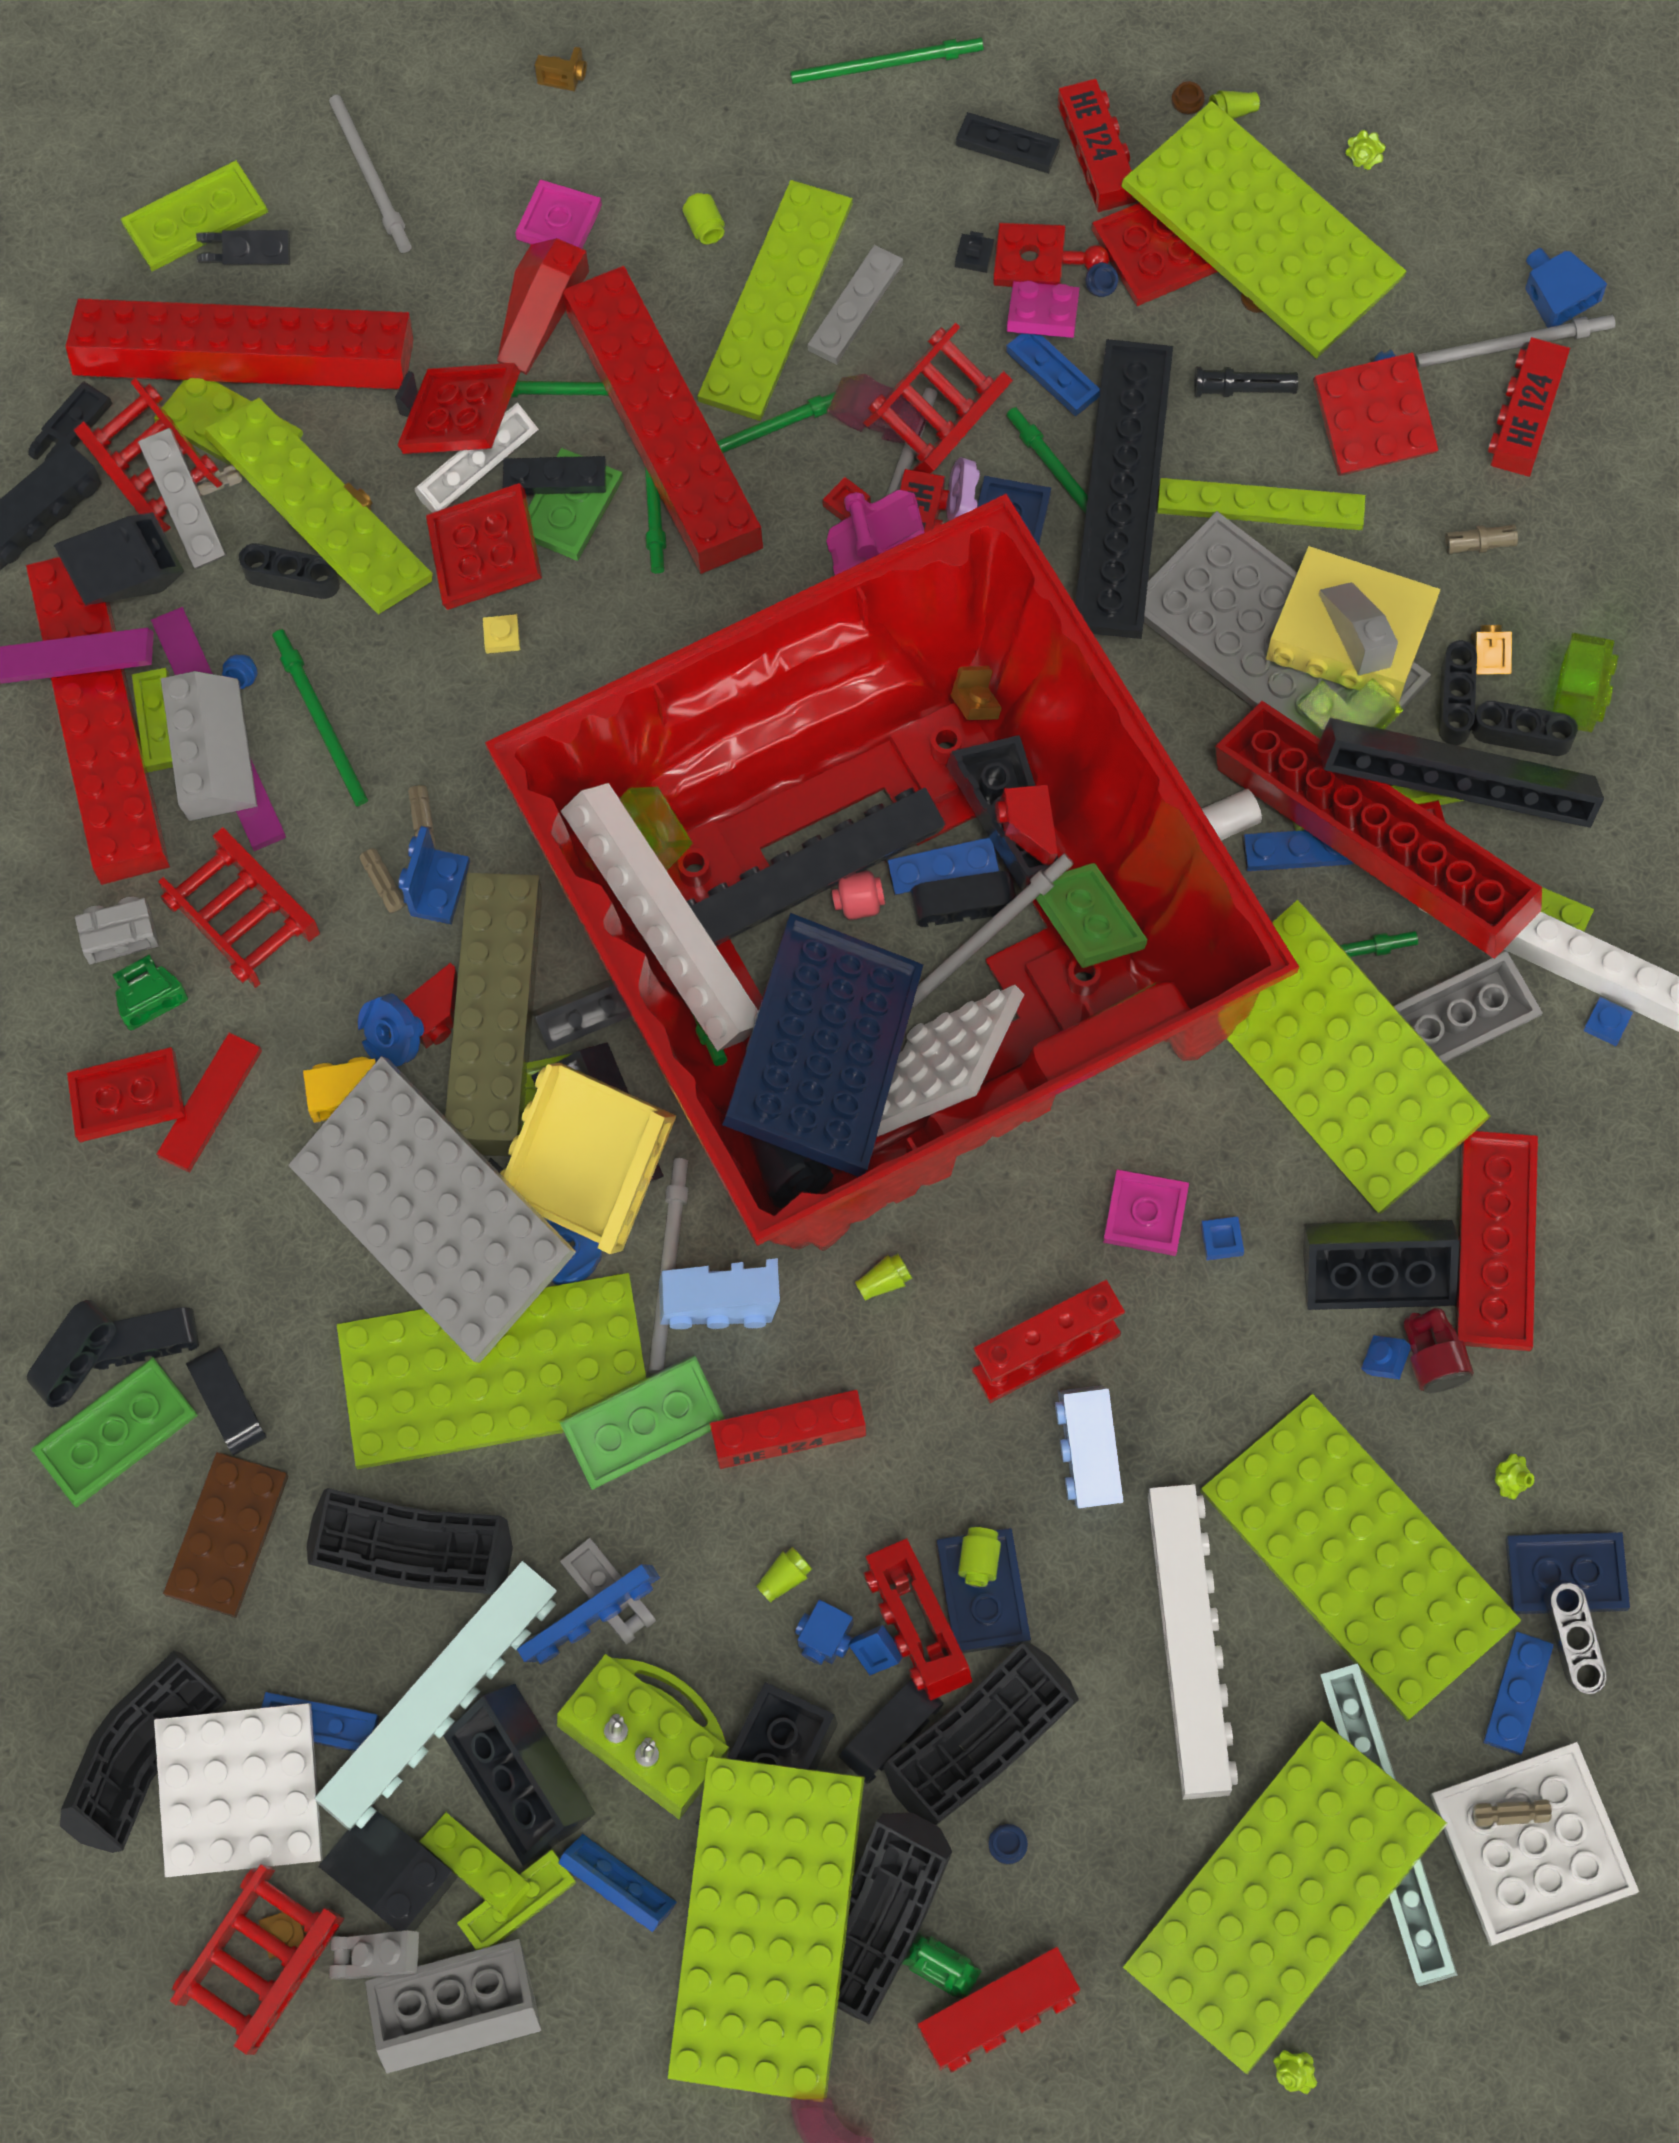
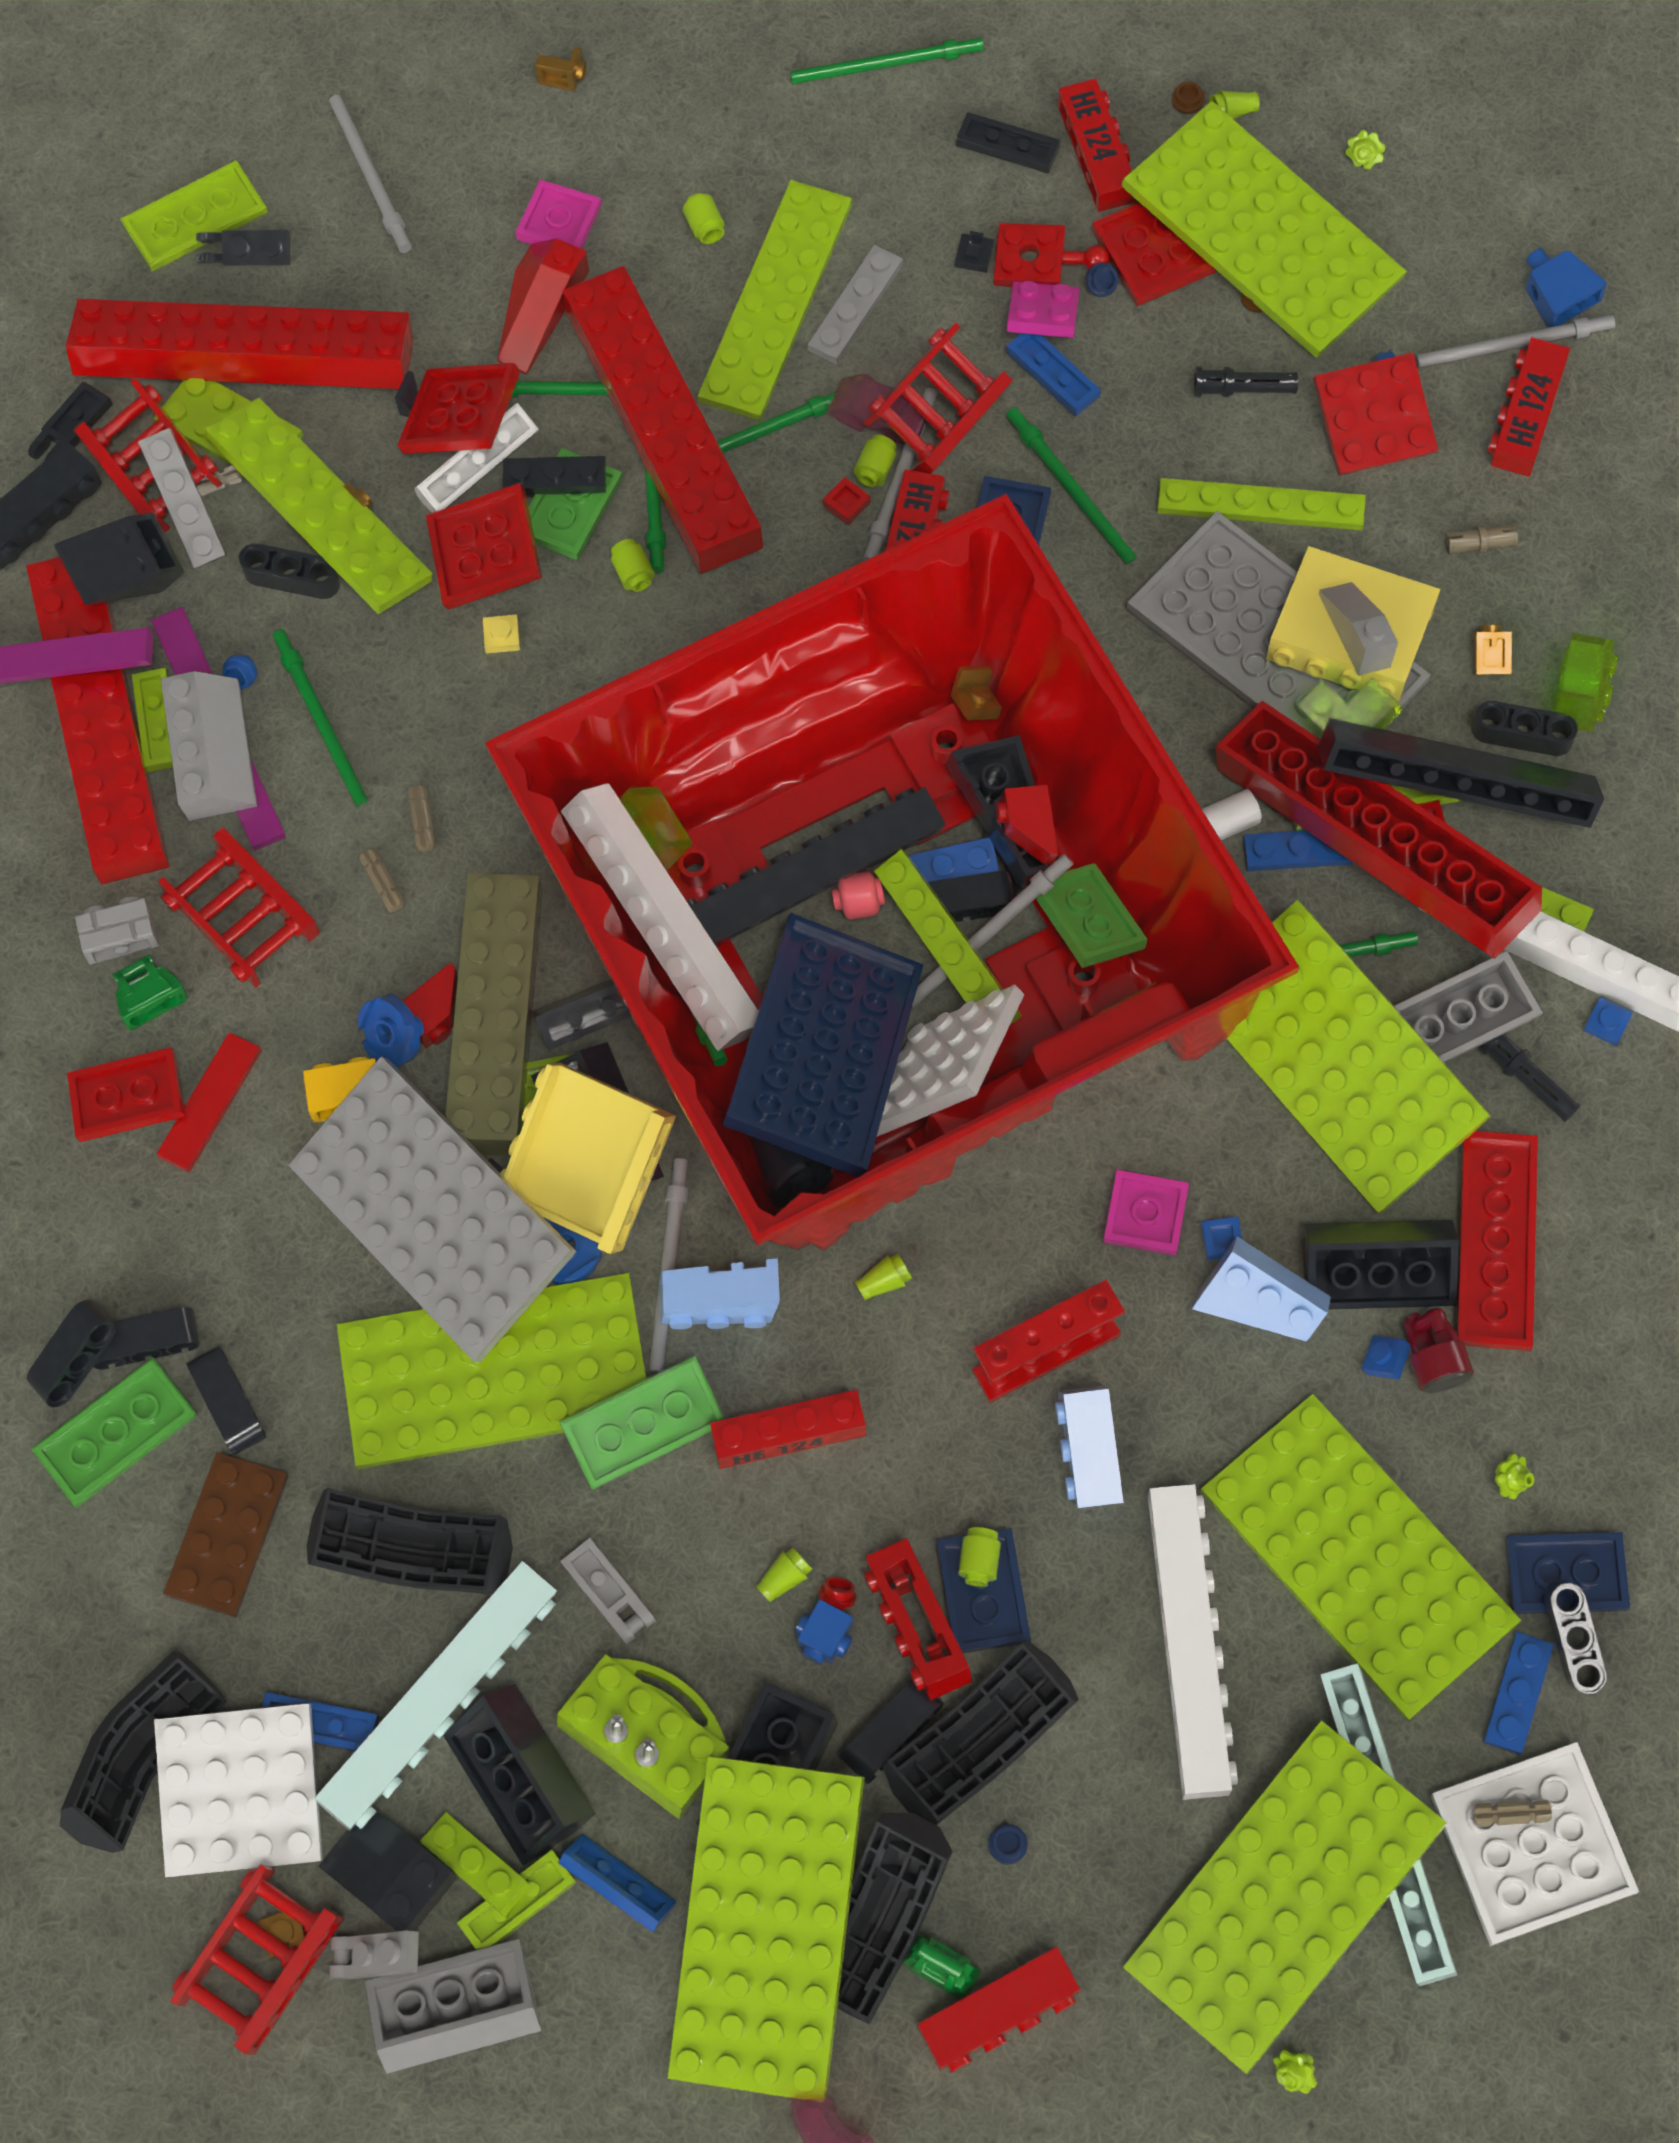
(432, 879): blue bracket -> none
(601, 1606): blue plate -> none
(632, 565): none -> lime brick
(838, 1593): none -> red plate
(873, 528): dark pink shield -> none
(875, 461): none -> lime brick
(875, 1650): blue plate -> none
(938, 928): none -> lime plate
(962, 488): lavender plate -> none
(1123, 487): black plate -> none
(1261, 1294): none -> light blue wedge
(1462, 679): black beam -> none
(1564, 1107): none -> black pin

